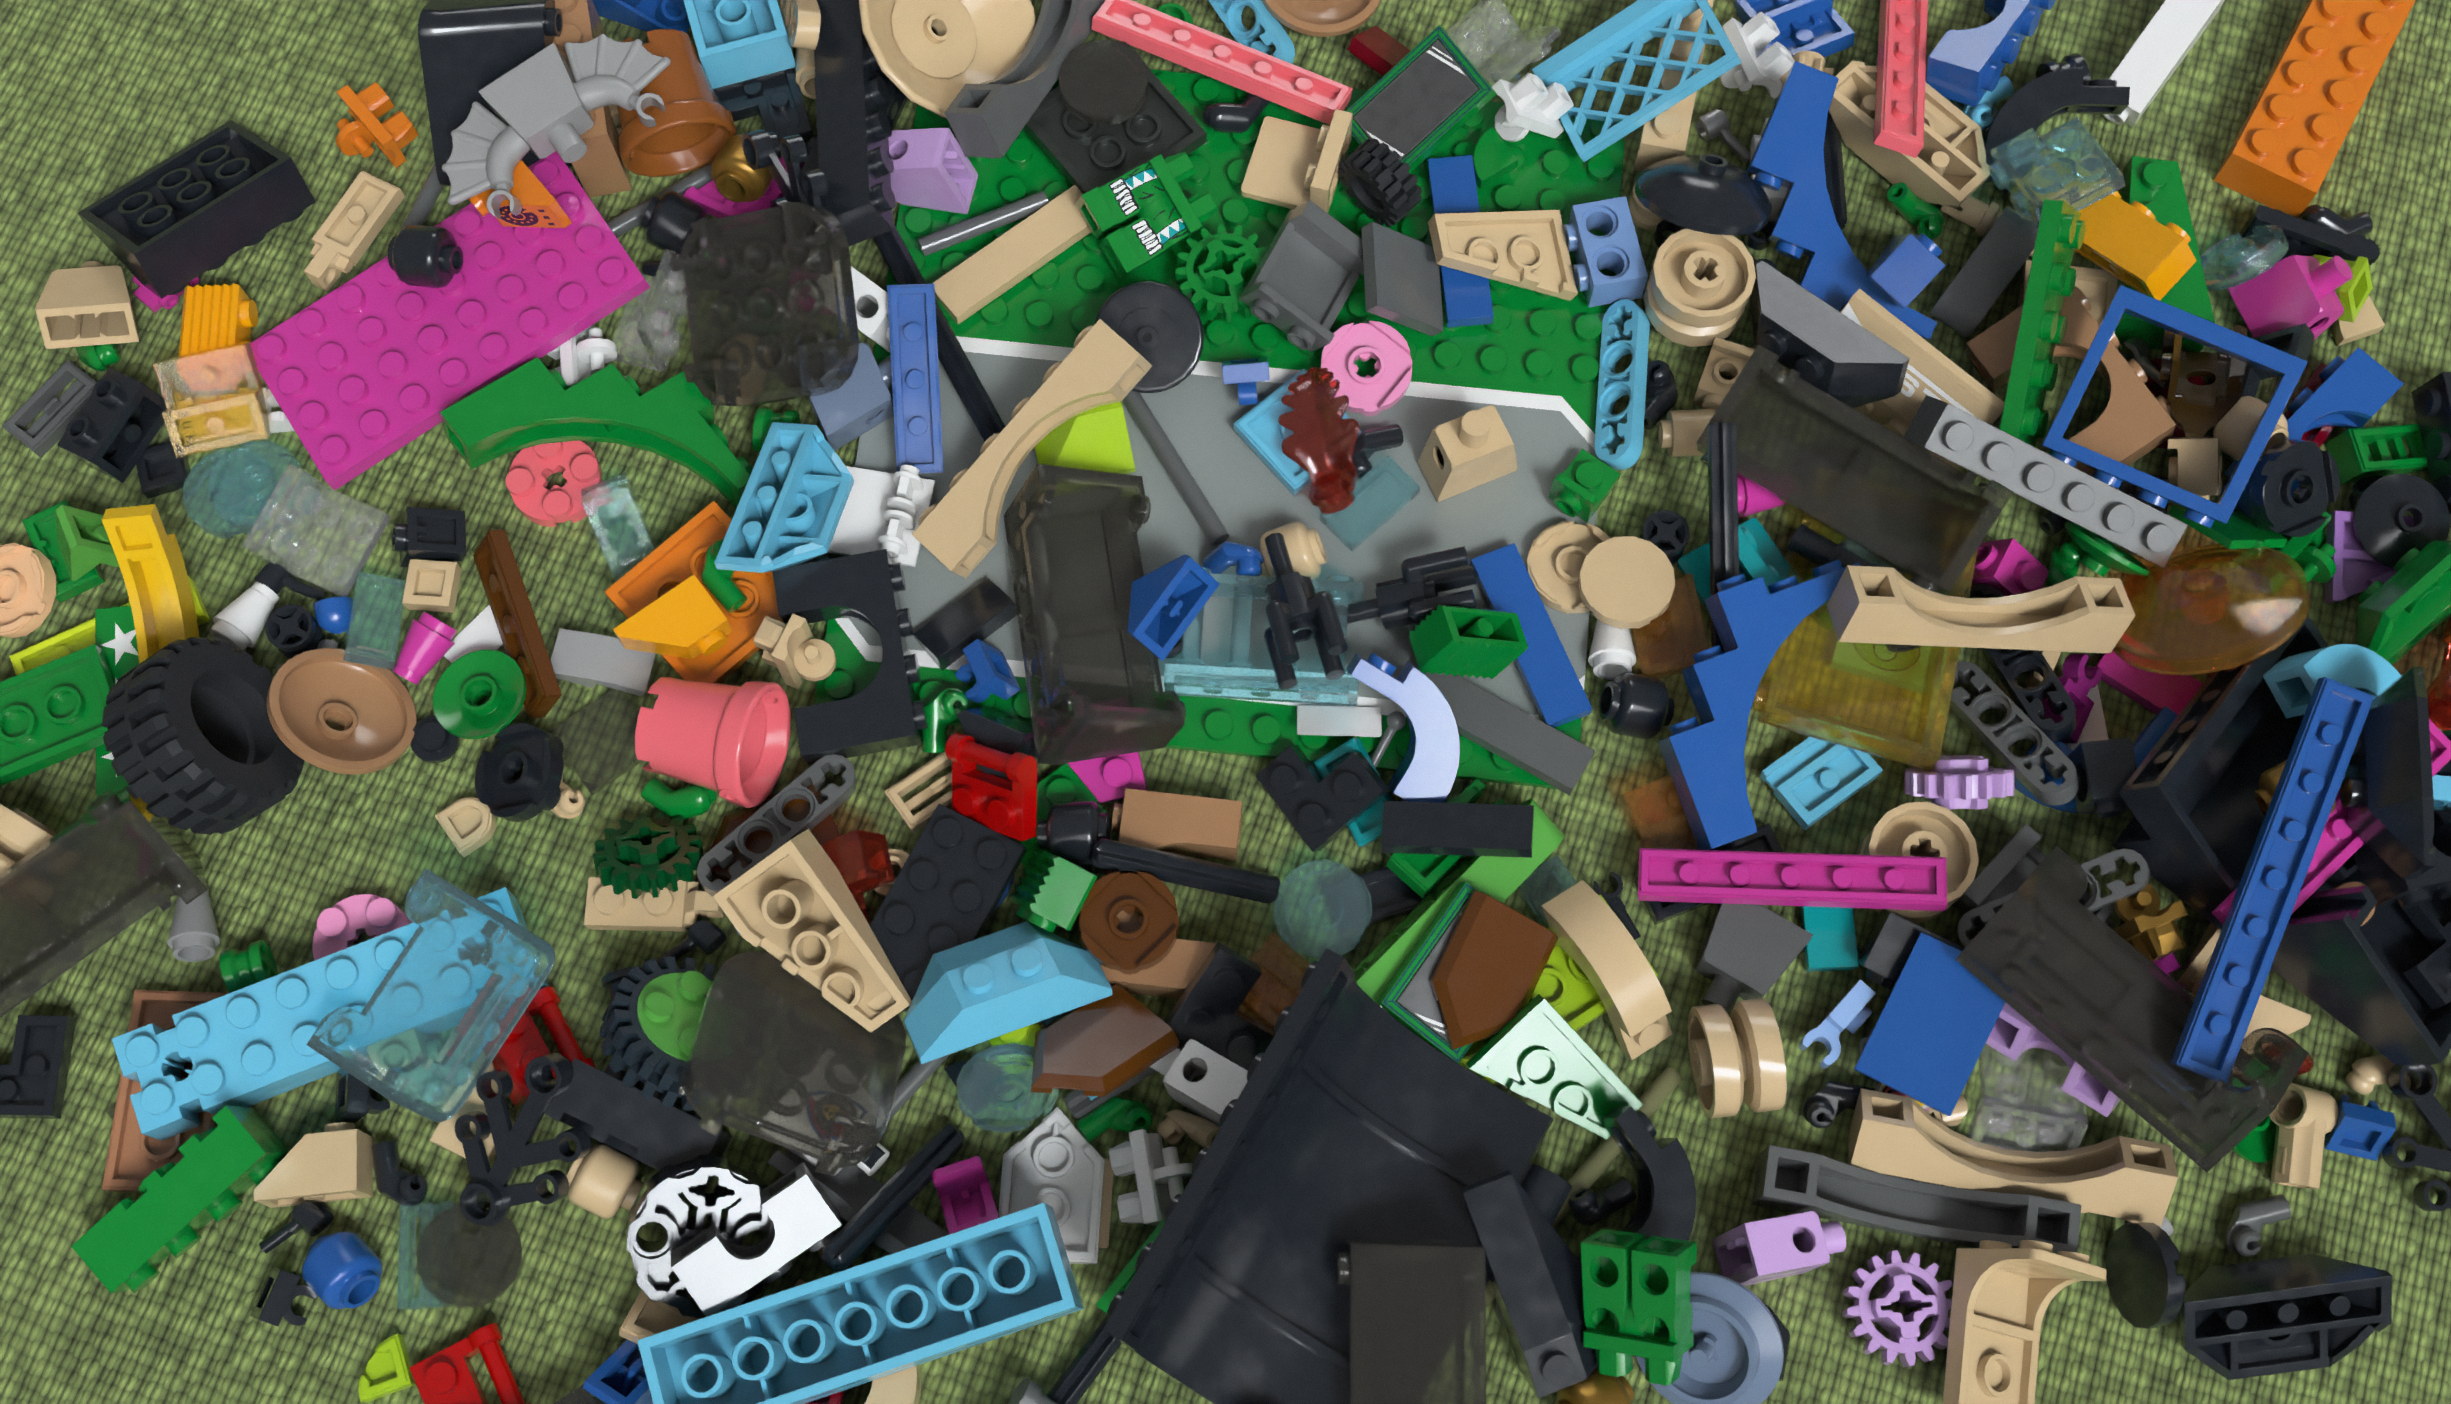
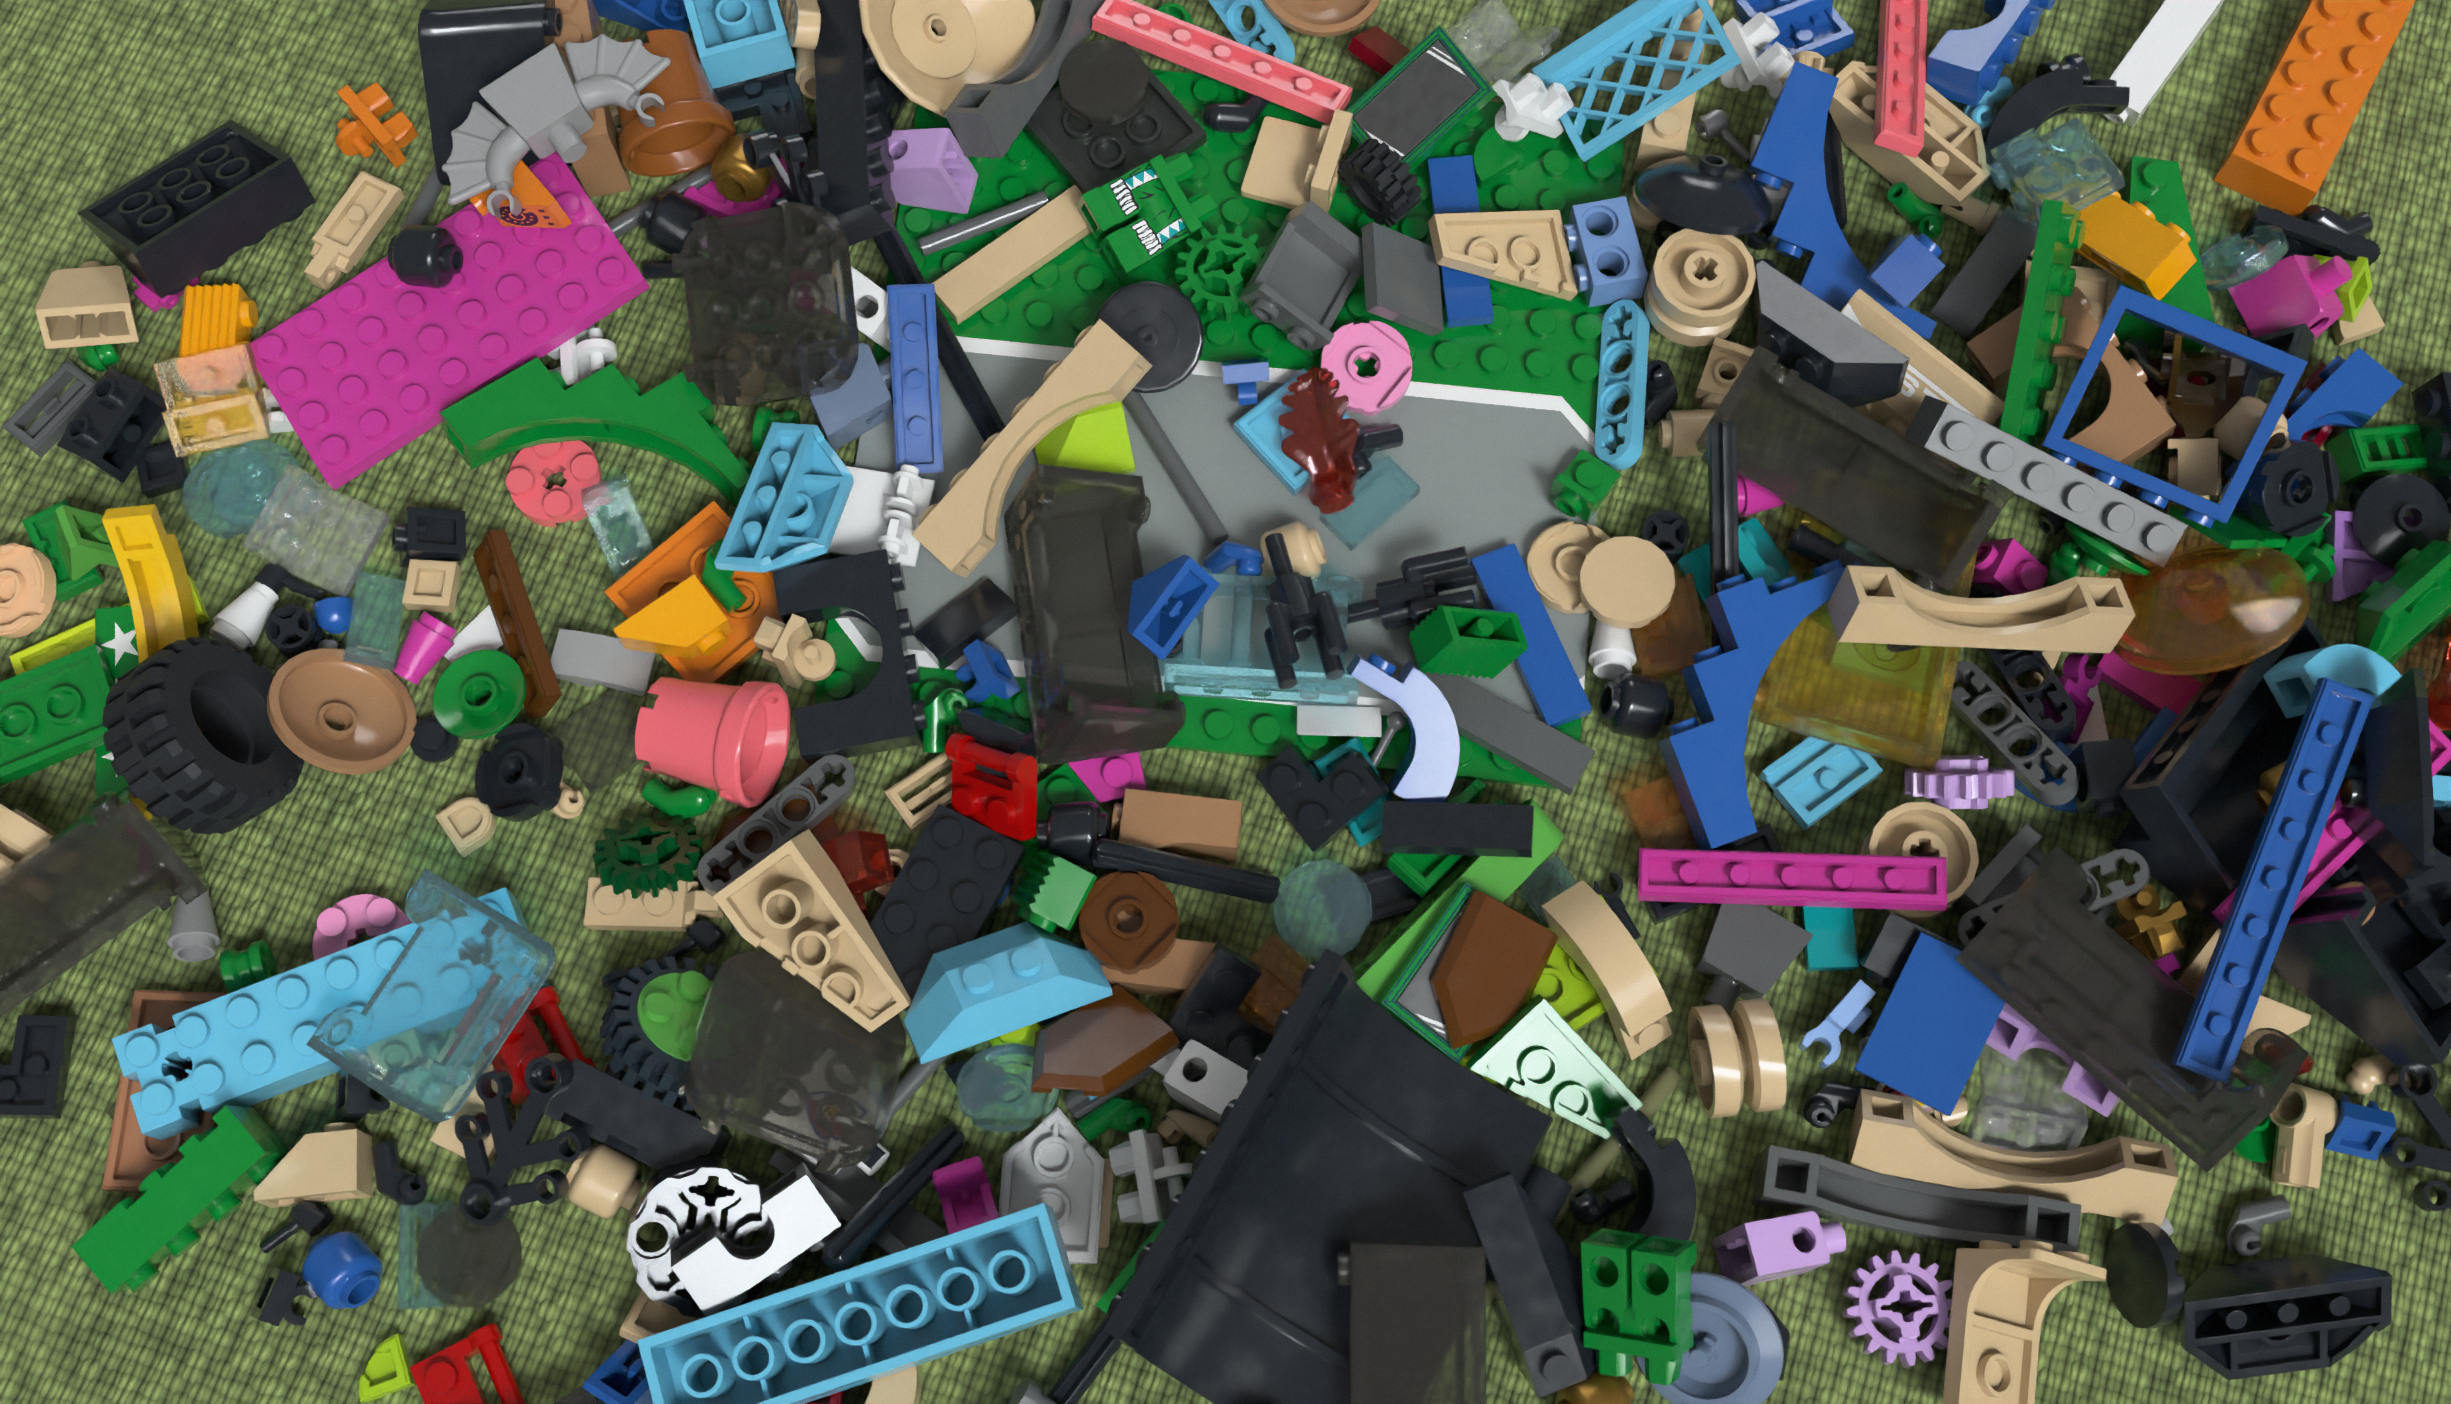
(652, 320): clear bracket -> none
(1473, 453): tan torso -> none

